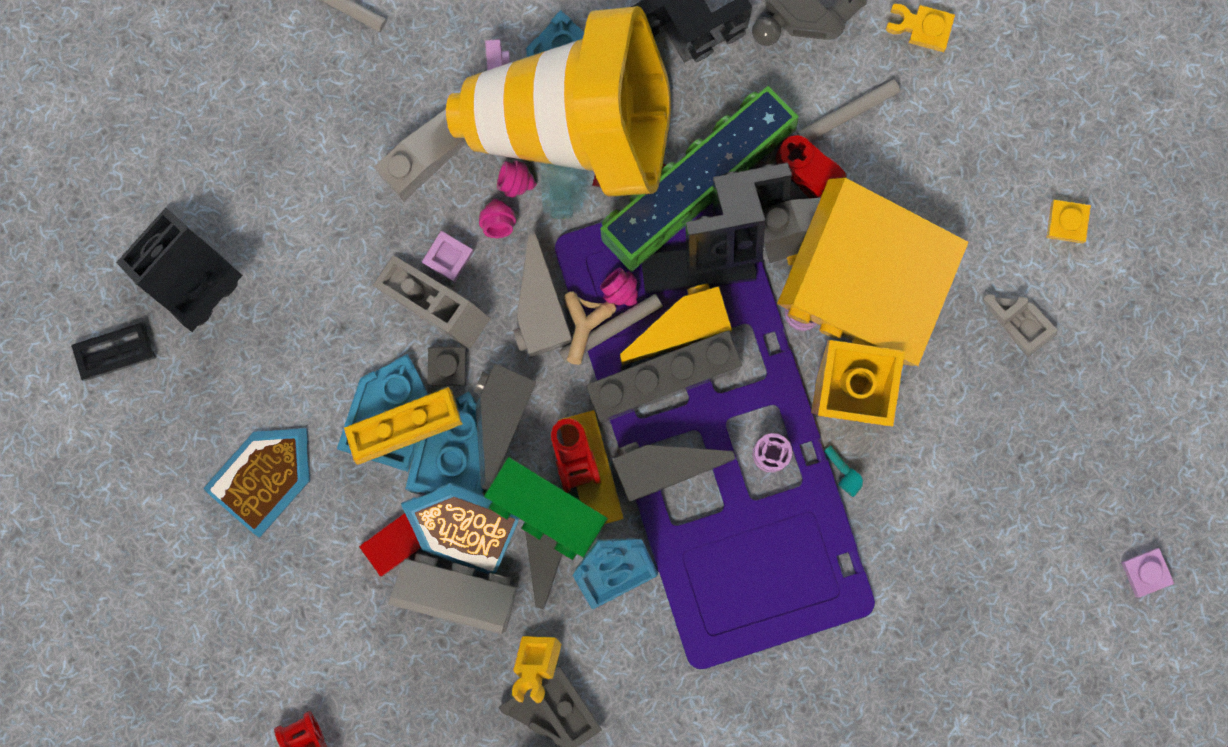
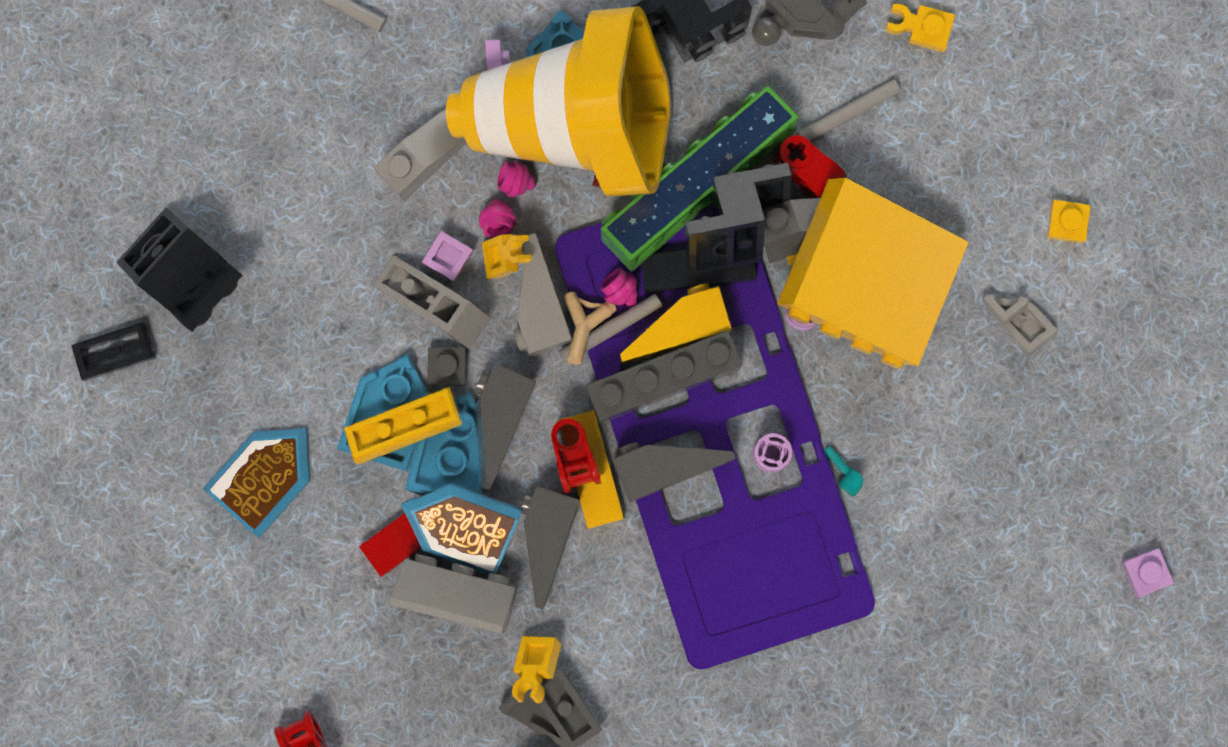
(503, 255): none -> yellow plate
(545, 509): green brick -> none
(560, 190): clear light blue brick -> none
(613, 569): dark azure tile -> none
(858, 383): yellow slope -> none

